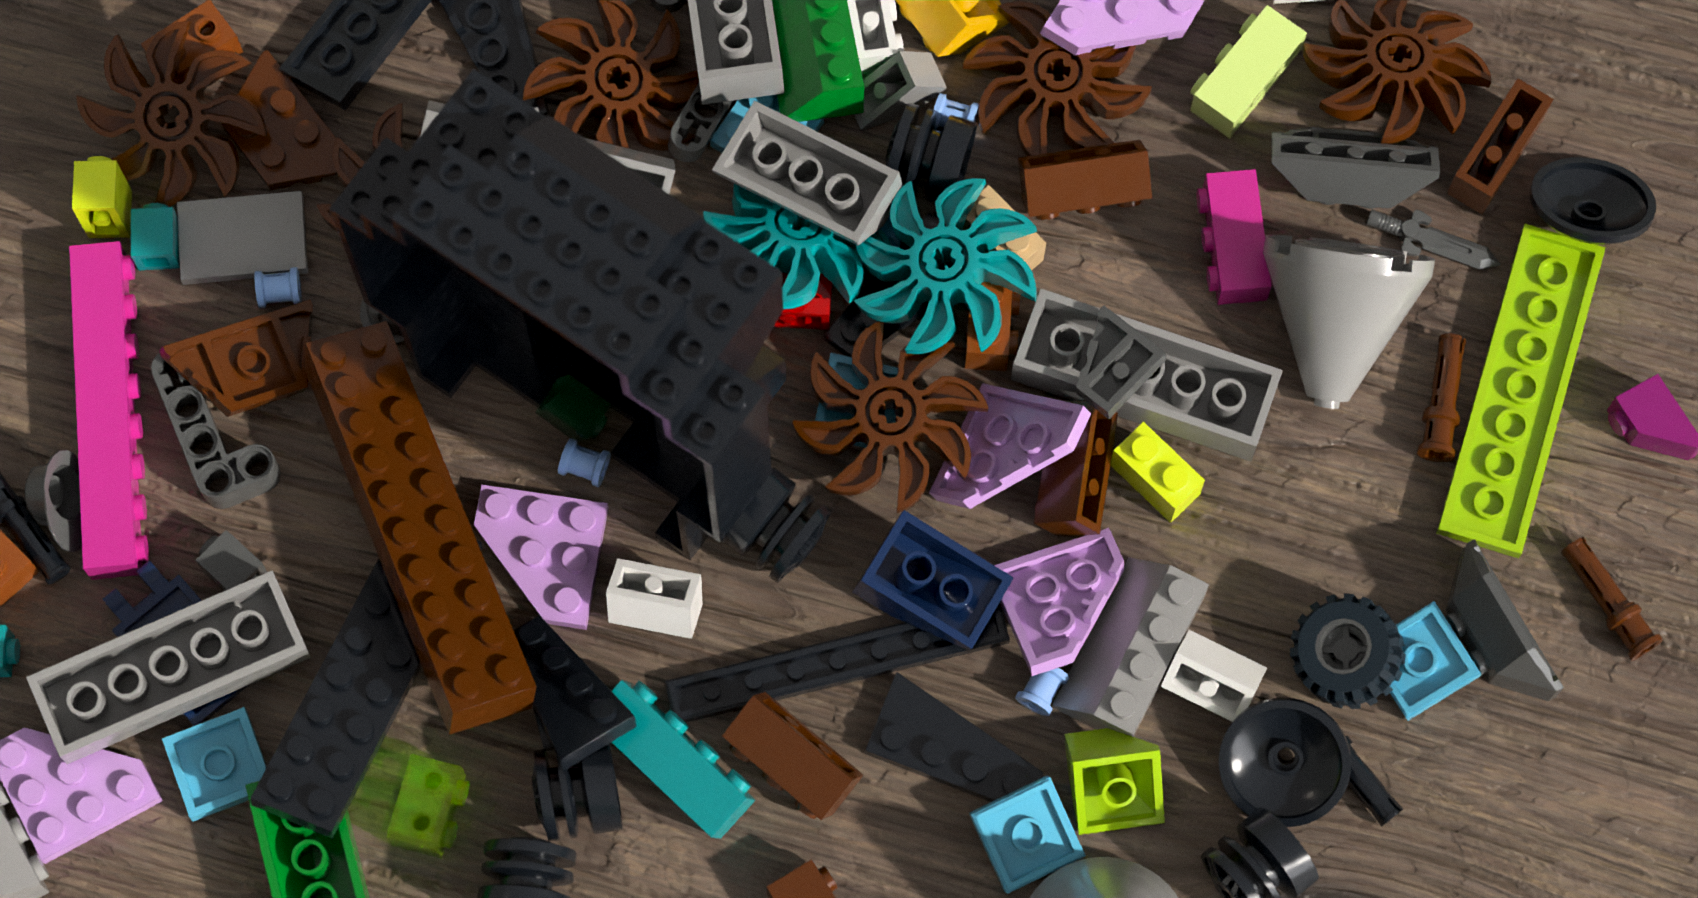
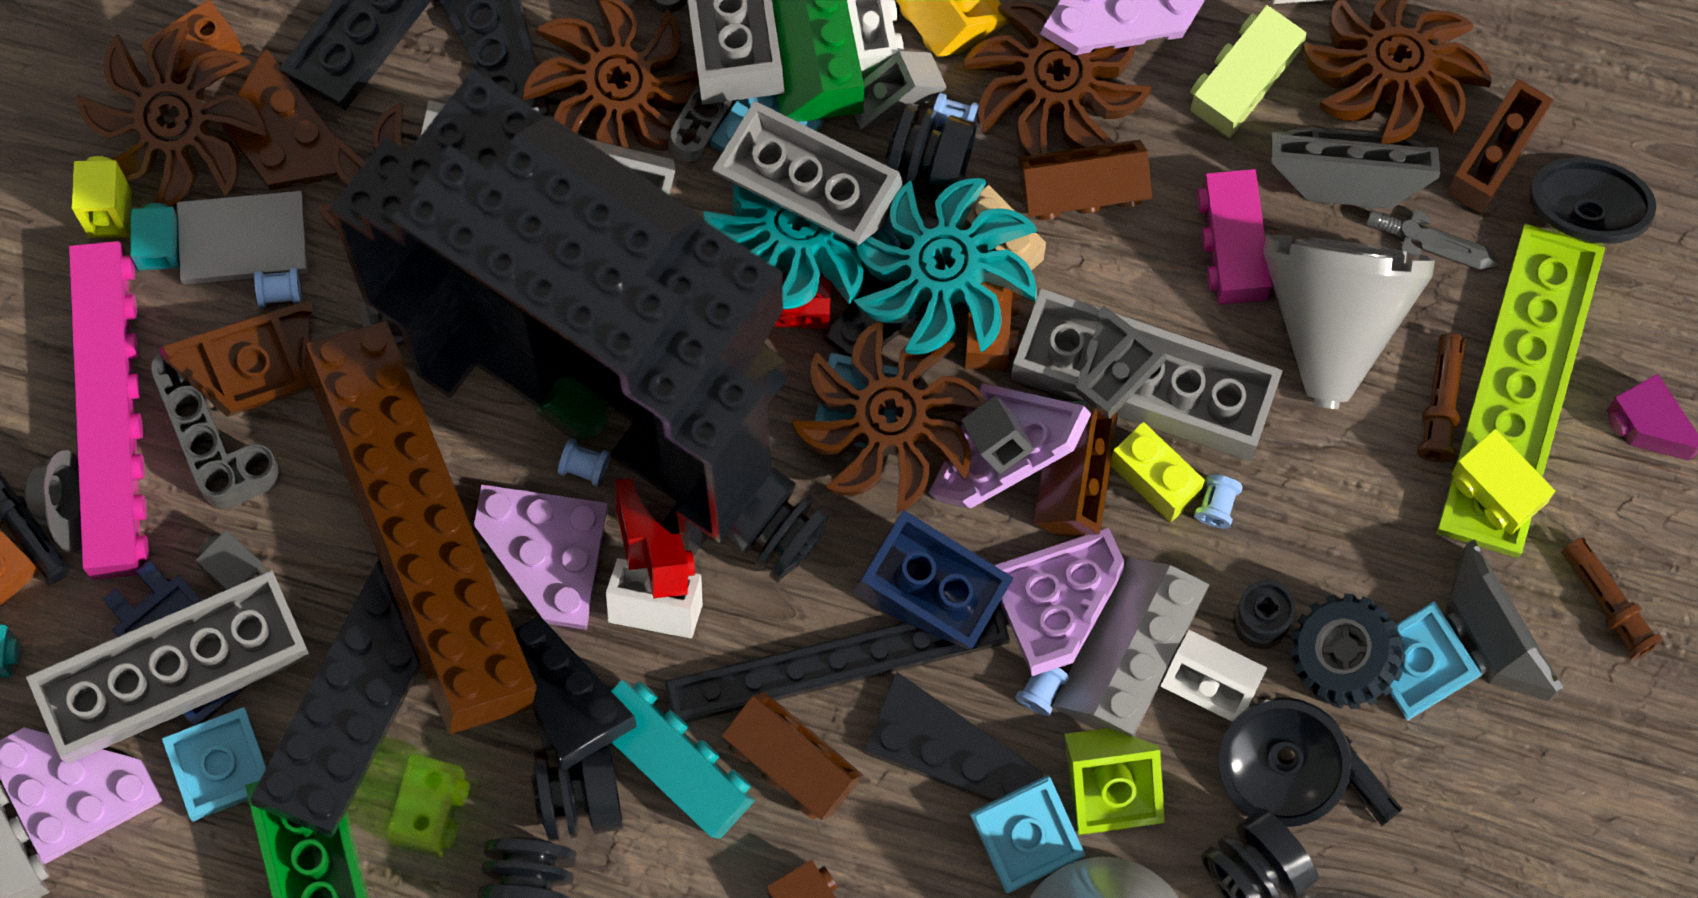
(651, 545): none -> red slope
(997, 435): none -> dark grey brick
(1218, 501): none -> light blue bush
(1264, 614): none -> black wheel
(1502, 482): none -> neon yellow brick

